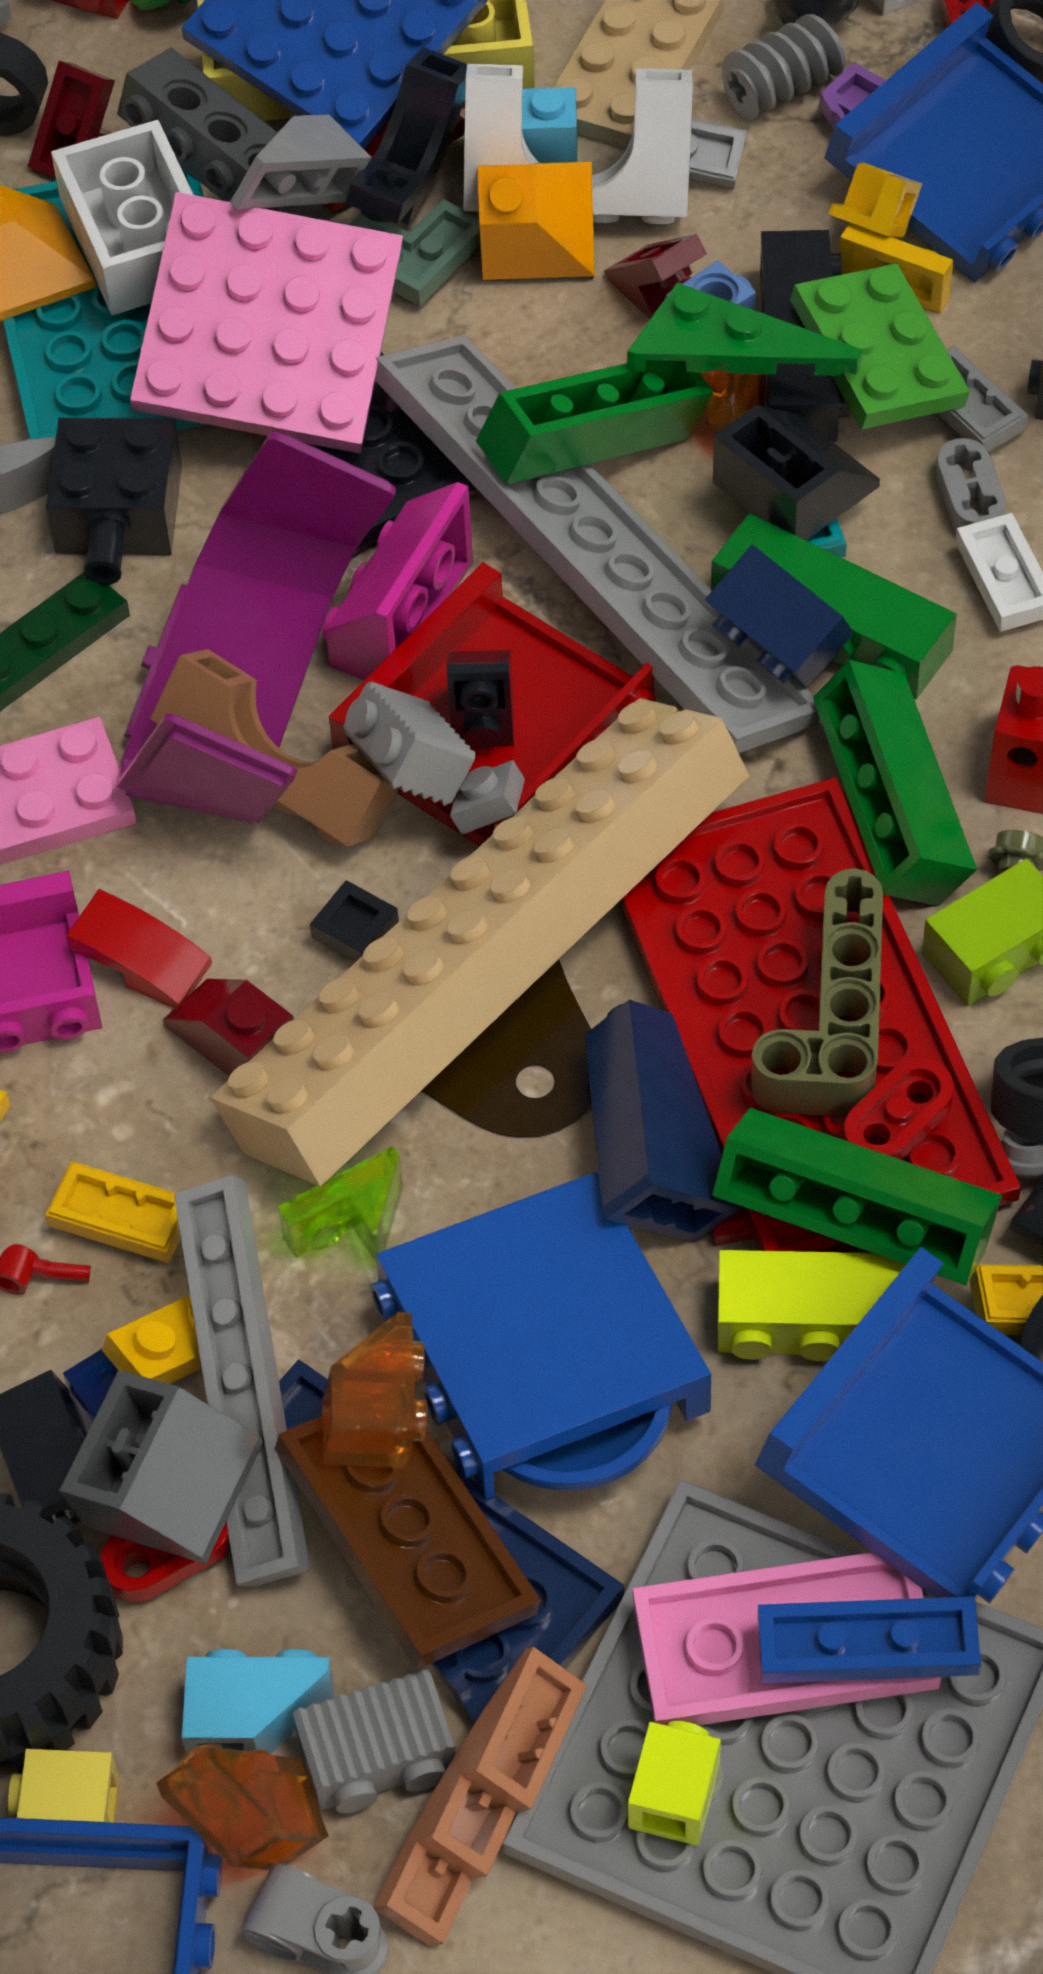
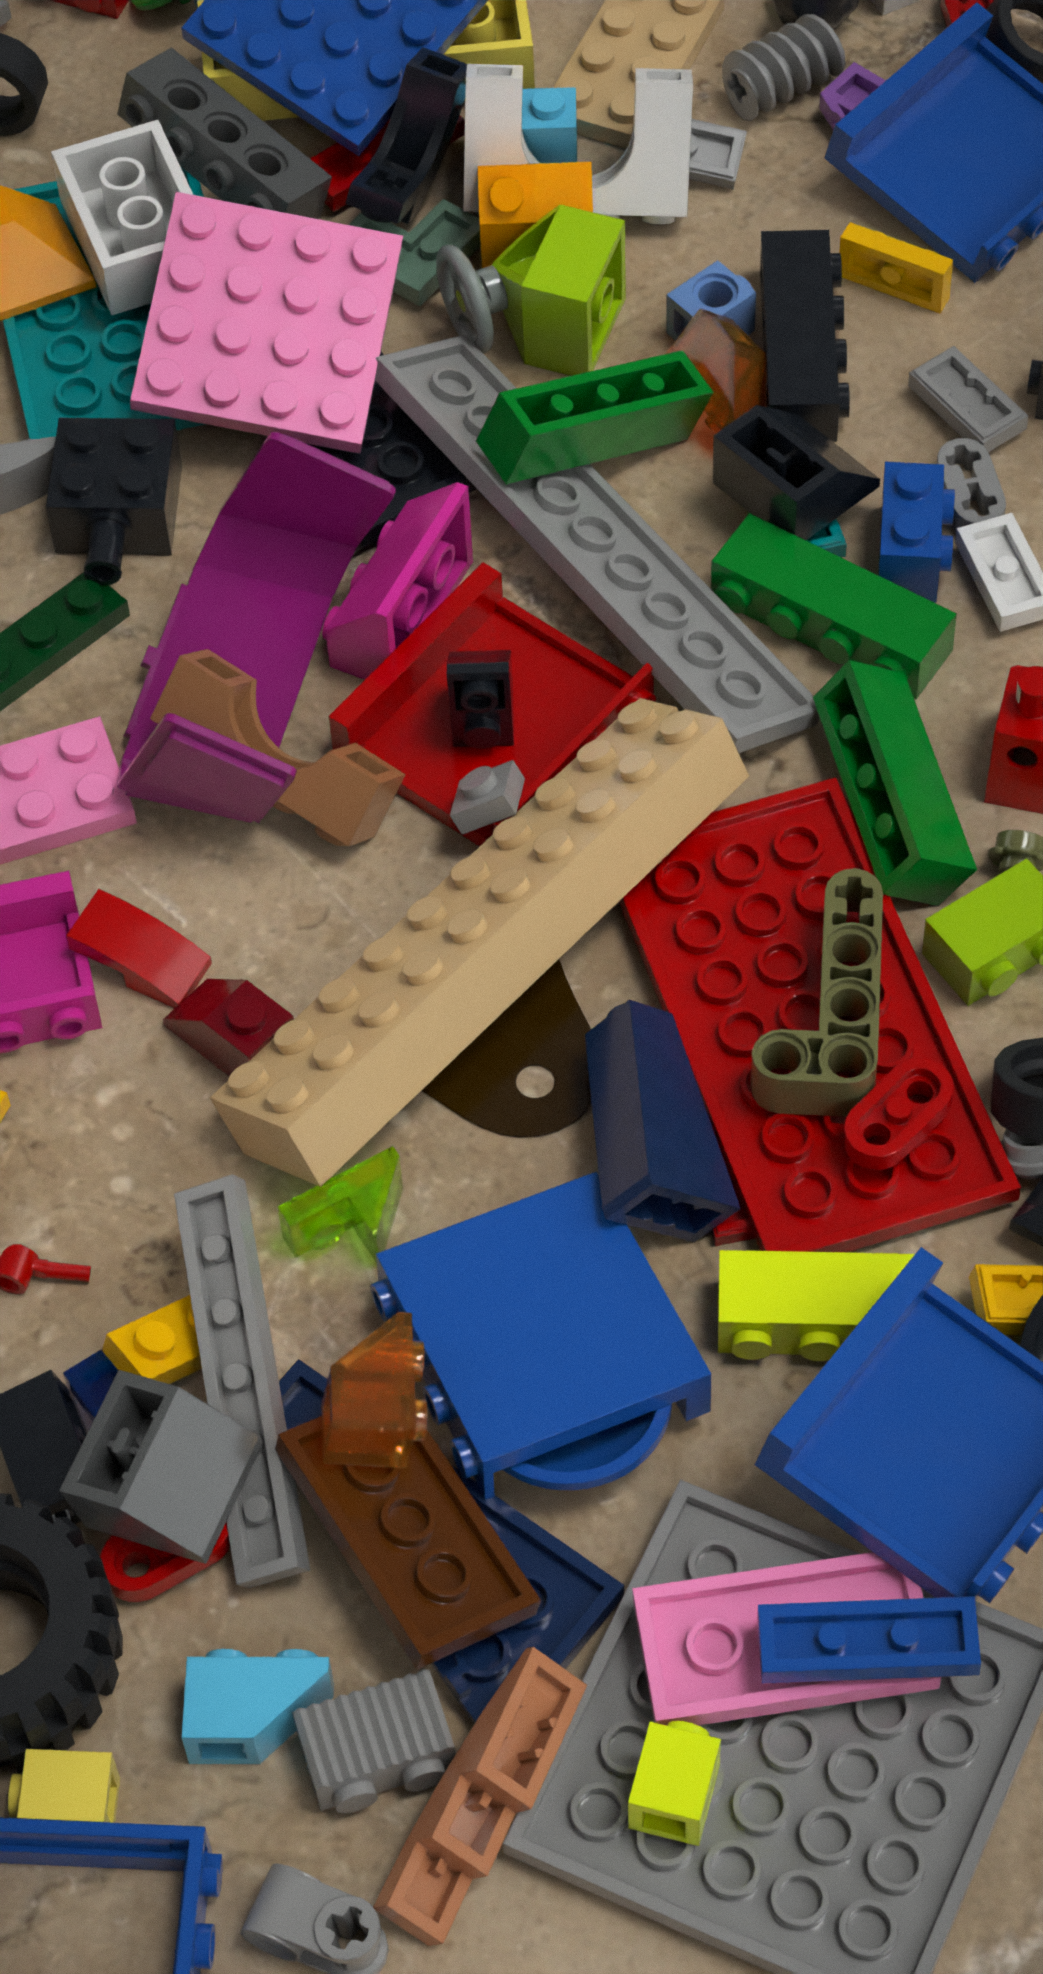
(71, 113): dark red slope -> none
(116, 1212): yellow plate -> none
(246, 1804): clear orange slope -> none
(303, 165): light grey slope -> none
(353, 921): black plate -> none
(408, 743): light grey brick -> none
(555, 286): none -> lime piece
(655, 270): dark red slope -> none
(733, 338): green wing -> none
(777, 617): dark blue brick -> none
(855, 1194): green brick -> none
(878, 201): yellow panel -> none
(903, 358): bright green plate -> none
(911, 527): none -> blue brick

